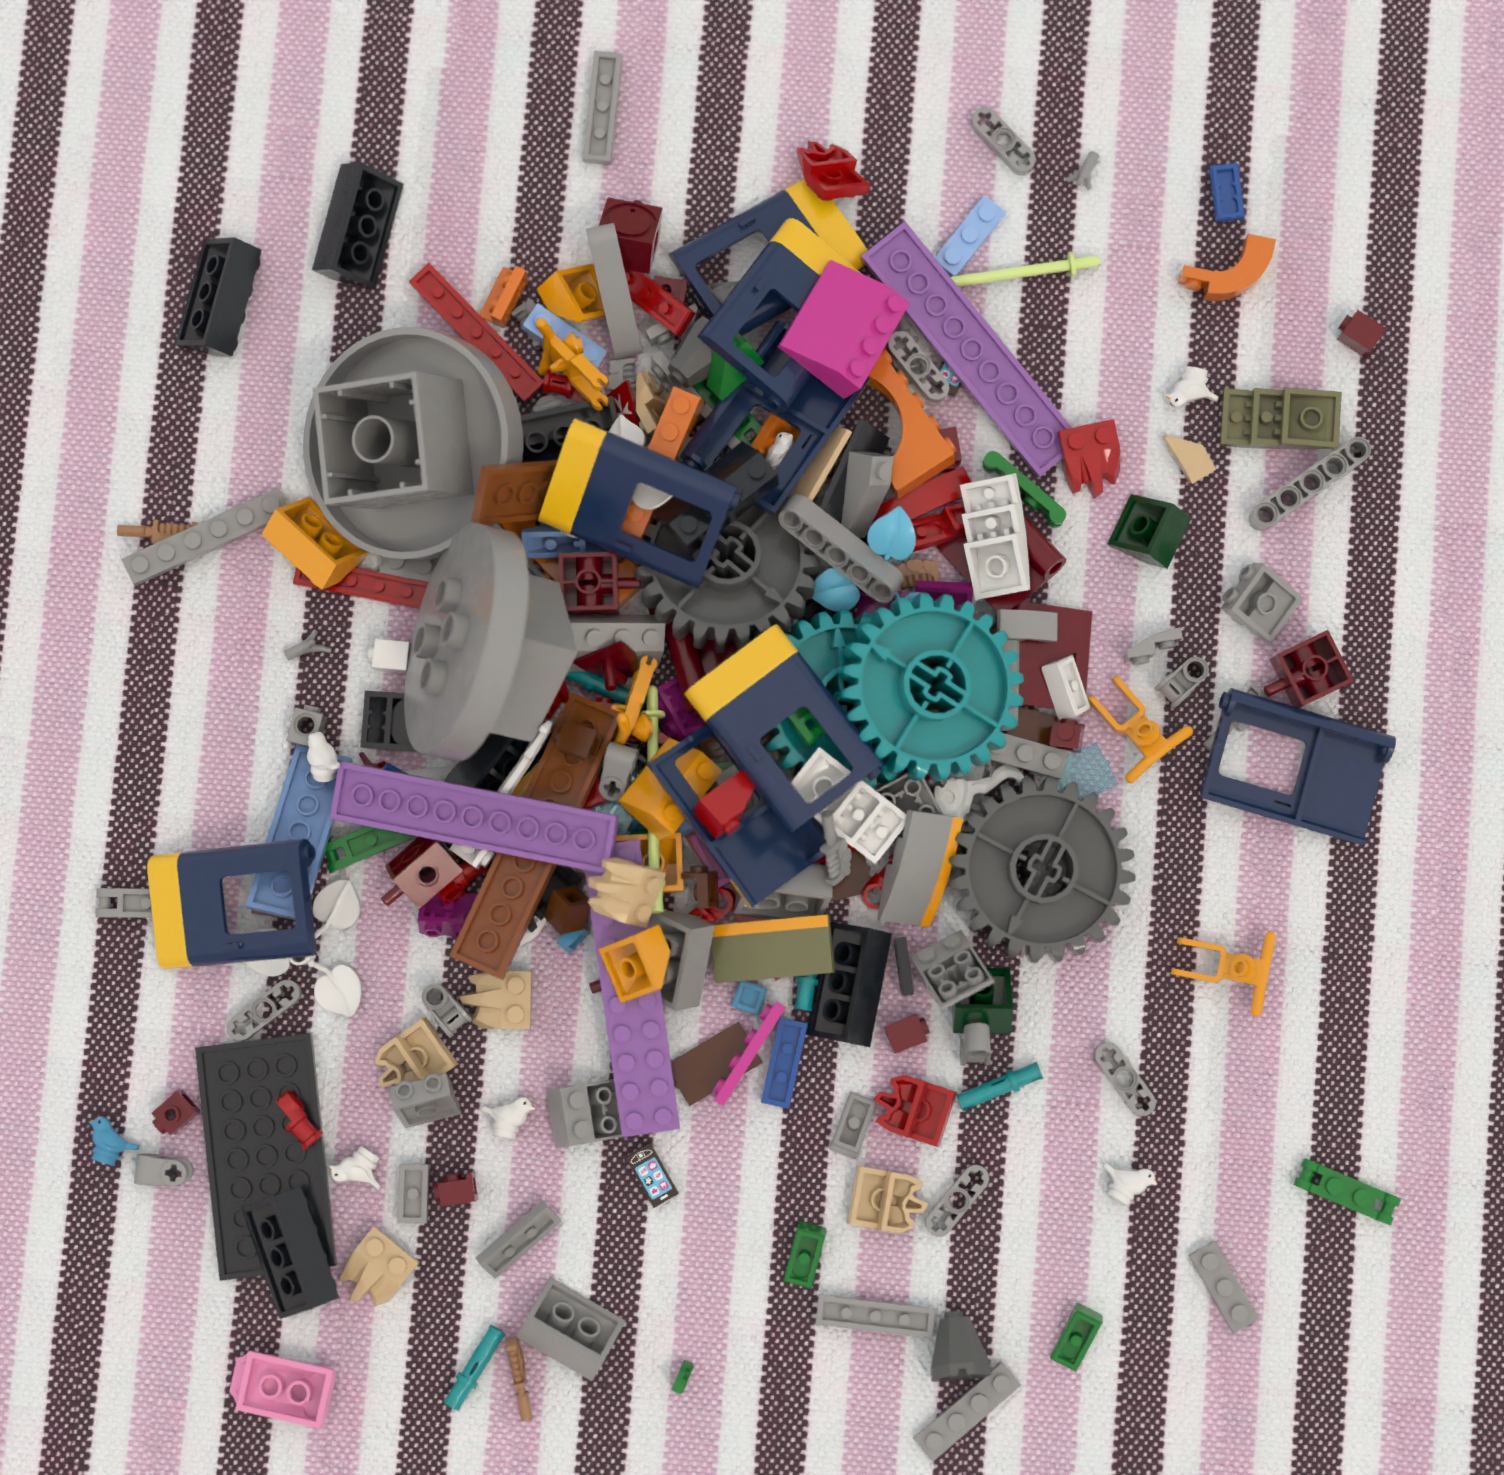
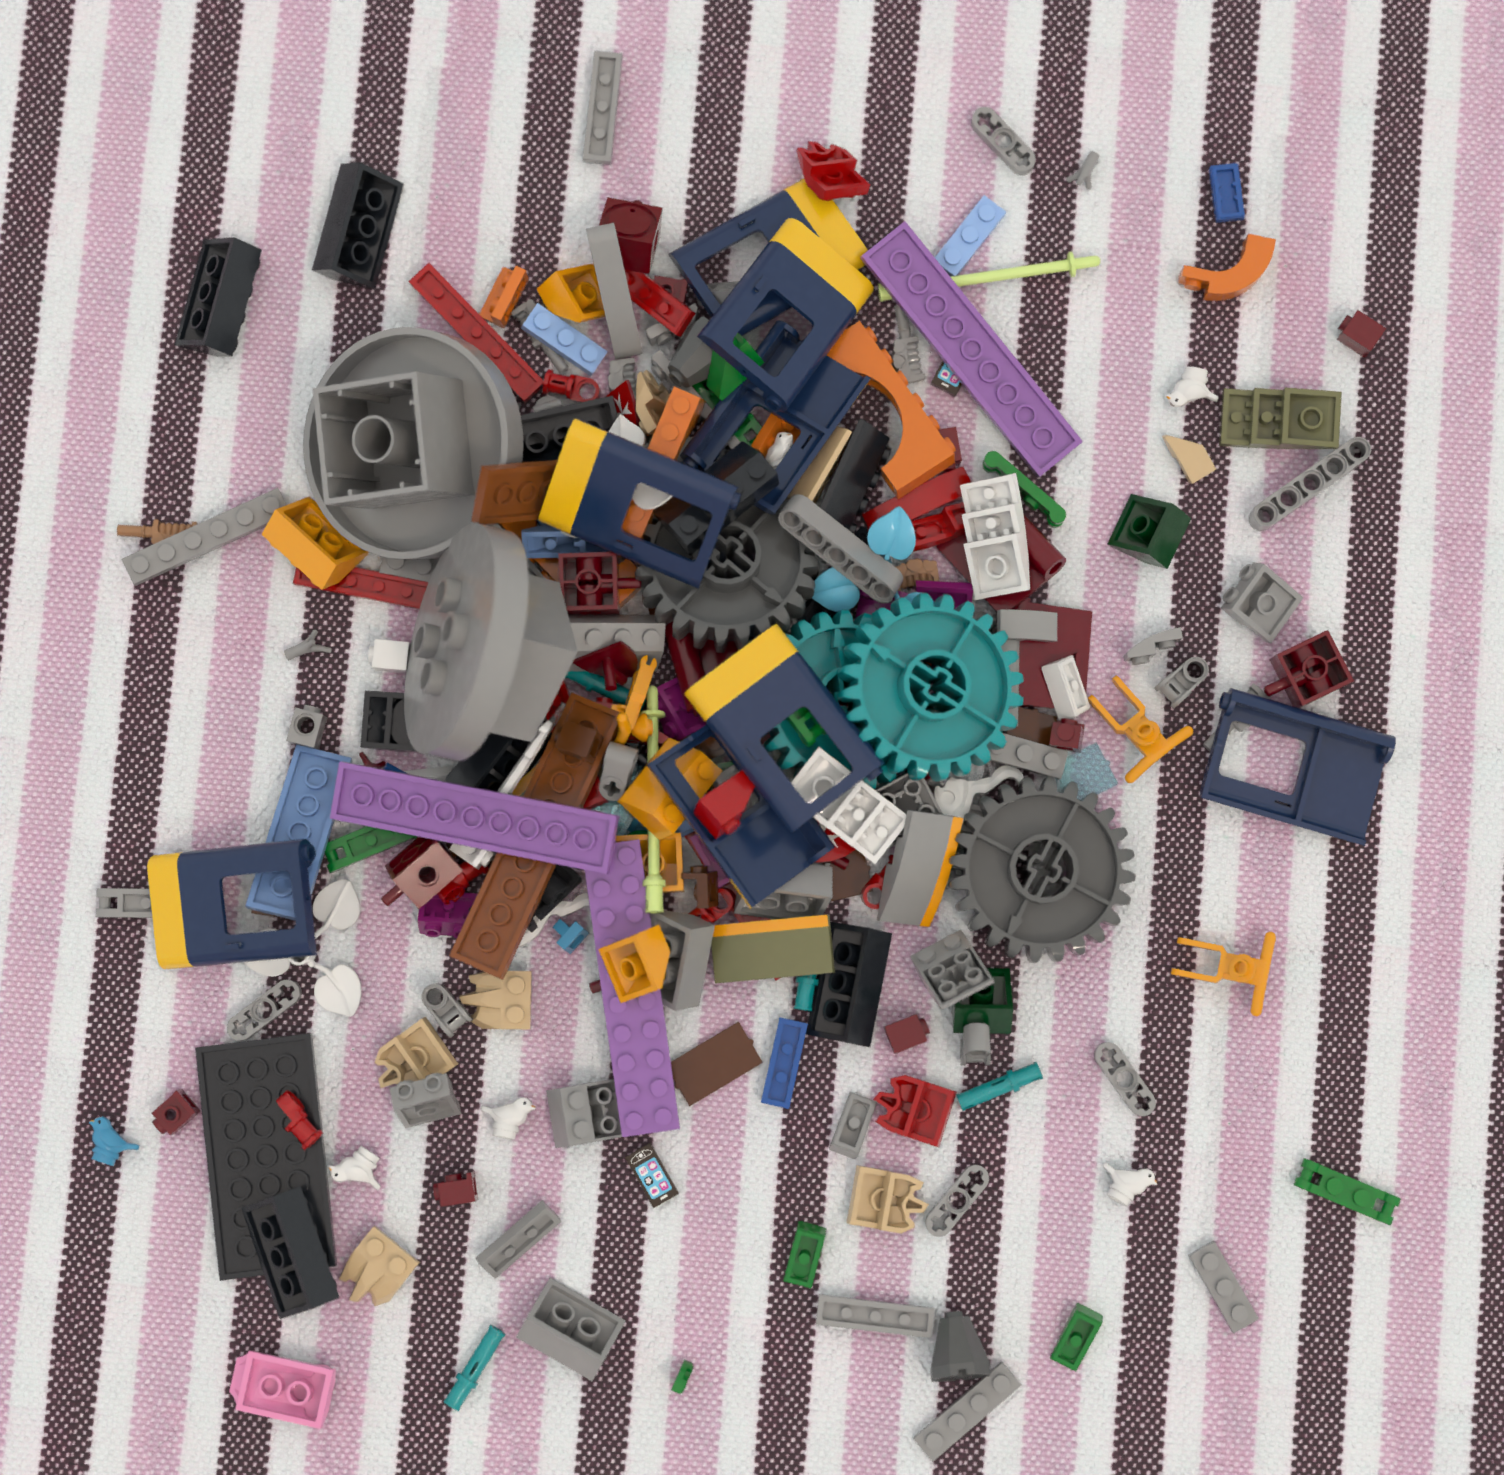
(157, 1170): light grey piece -> none
(322, 758): white animal -> none
(413, 1193): light grey plate -> none
(517, 1364): medium nougat piece -> none
(567, 909): reddish brown brick -> none
(569, 359): light orange piece -> none
(626, 891): tan plate -> none
(741, 1062): dark pink plate -> none
(749, 997): dark azure tile -> none
(835, 850): light grey piece -> none
(843, 327): dark pink slope -> none
(865, 489): light grey slope -> none
(899, 355): light grey beam -> none
(903, 966): black tile -> none
(1090, 455): red plate -> none

